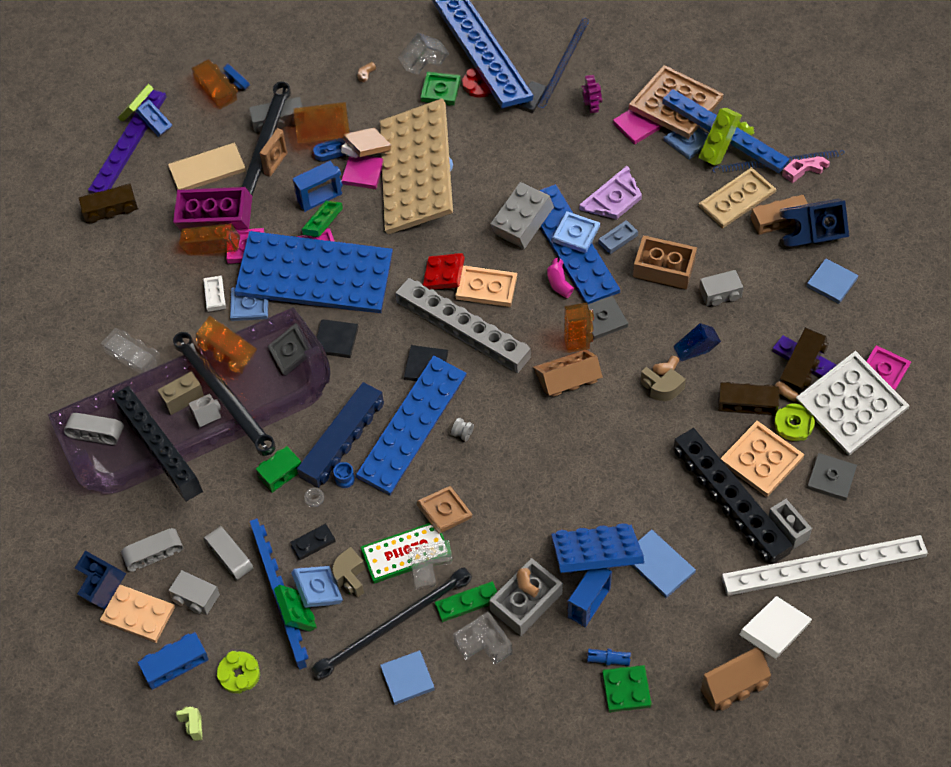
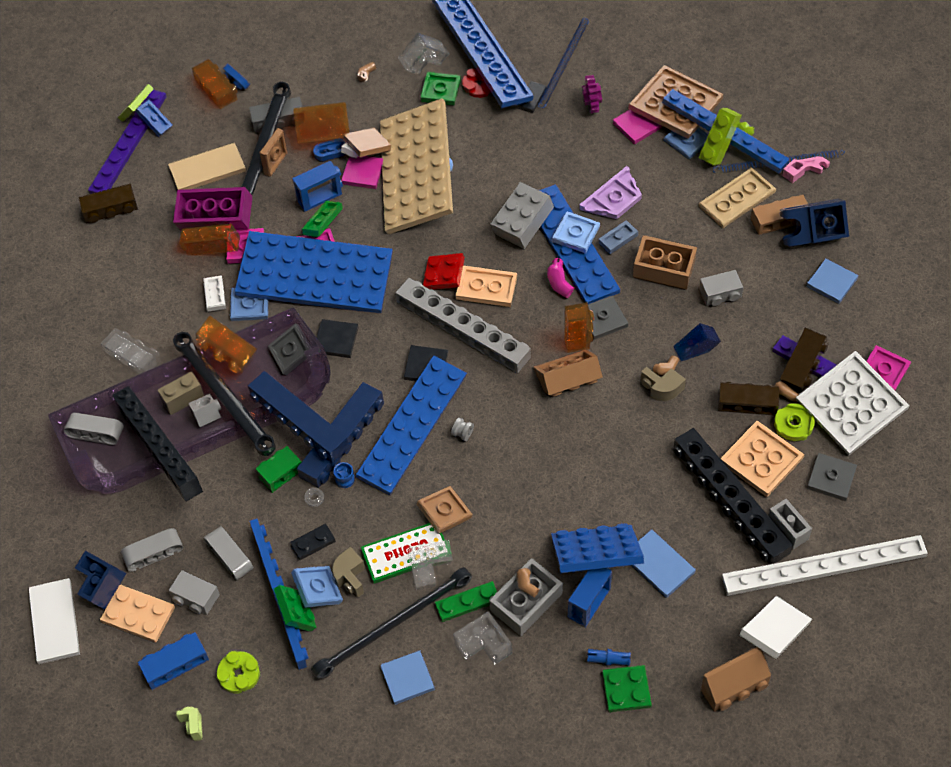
(54, 621): none -> white tile
(298, 417): none -> dark blue brick

